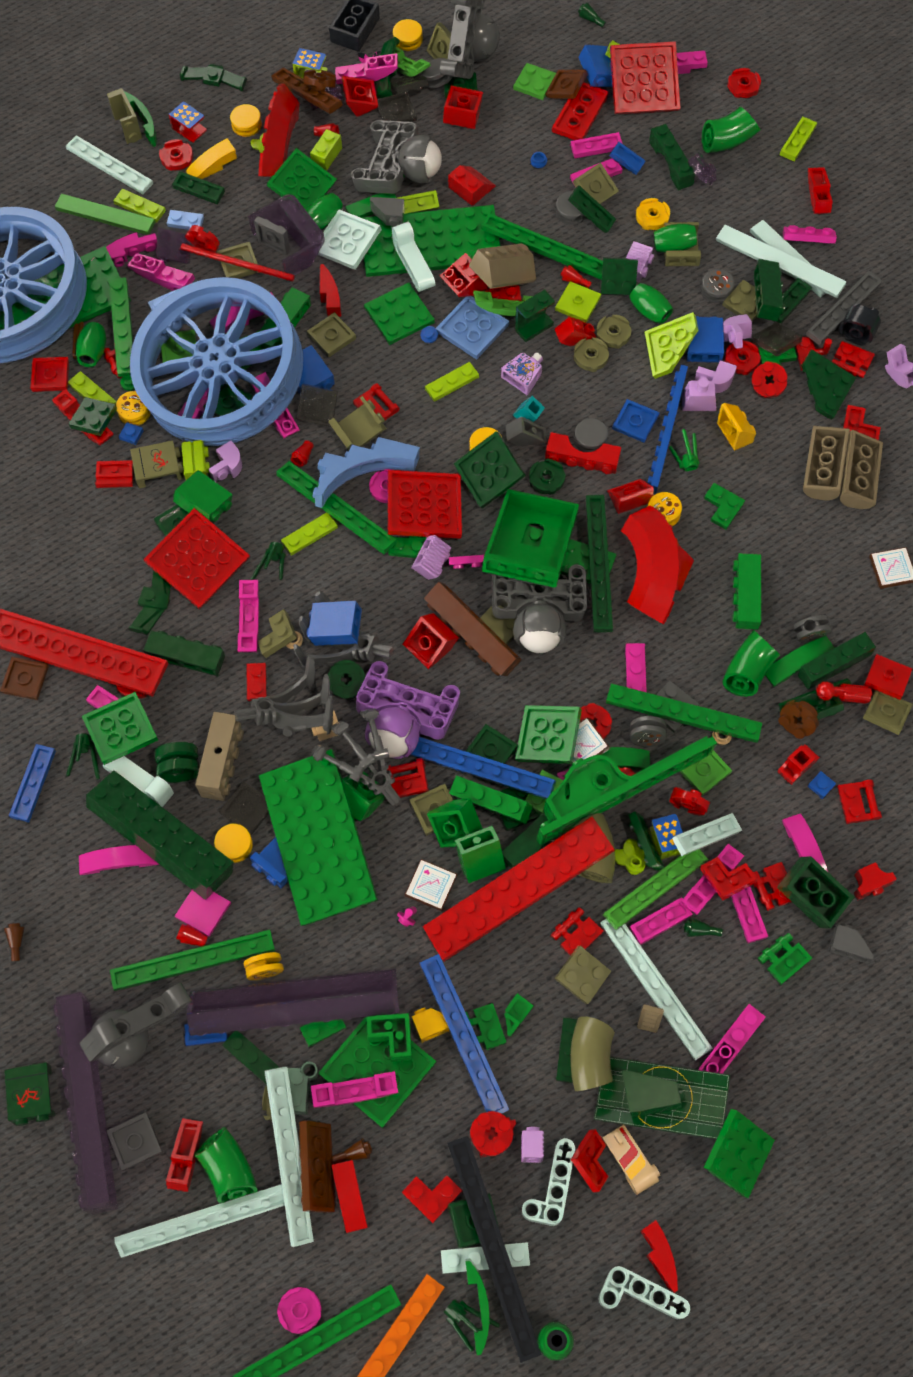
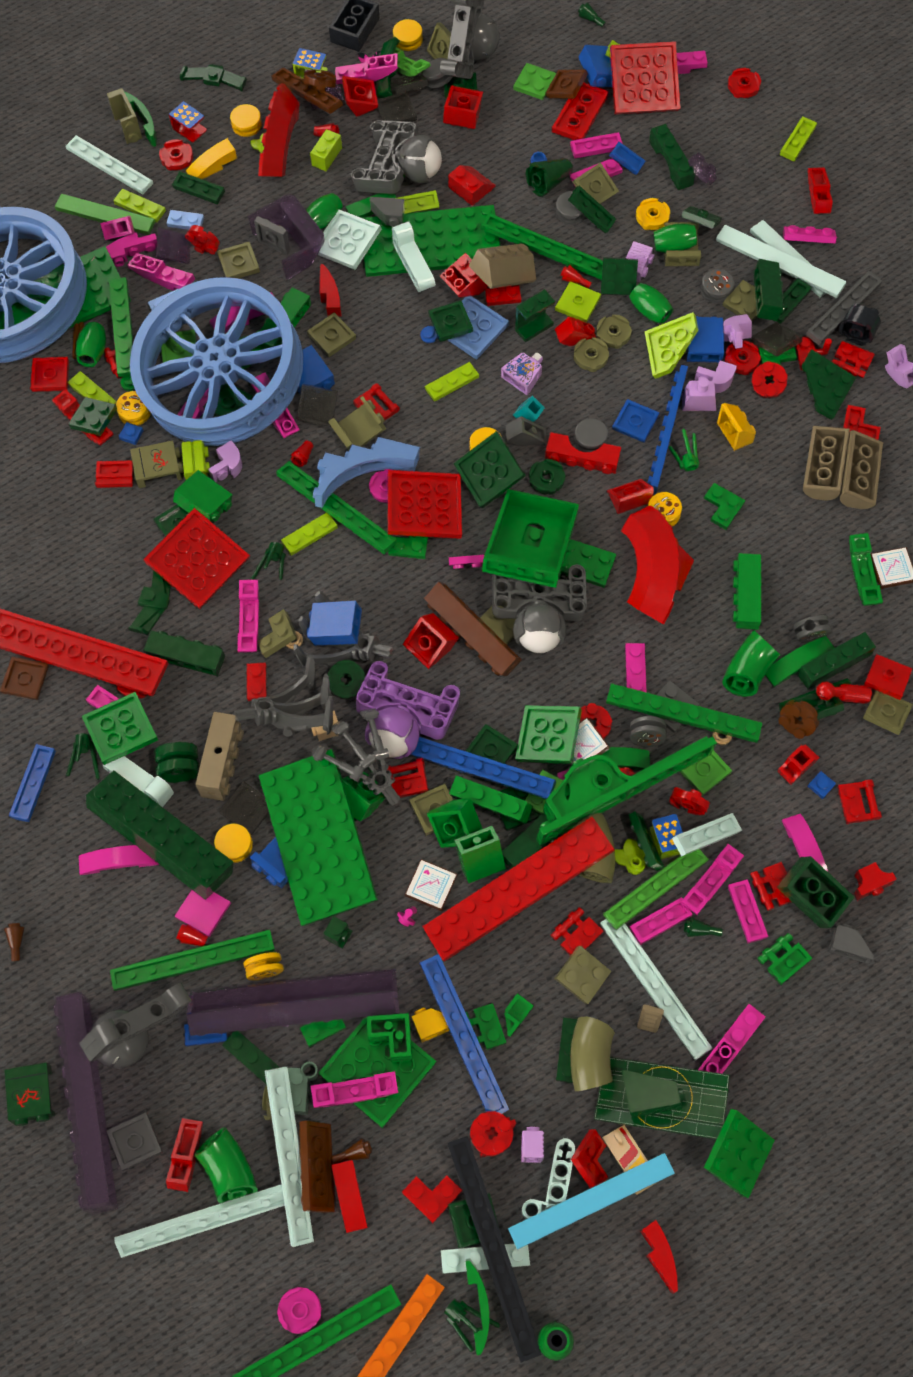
(117, 227): none -> dark pink brick
(234, 261): red piece -> none
(301, 178): green plate -> none
(337, 932): none -> dark green brick
(399, 313): green plate -> none
(431, 557): lavender brick -> none
(450, 321): none -> dark green plate
(497, 306): bright green slope -> none
(547, 174): none -> dark green cone
(591, 1201): none -> medium azure tile
(599, 564): dark green plate -> none
(647, 1295): light aqua beam -> none
(701, 217): none -> dark green plate
(727, 882): red plate -> none
(728, 131): green brick -> none
(863, 569): none -> green slope

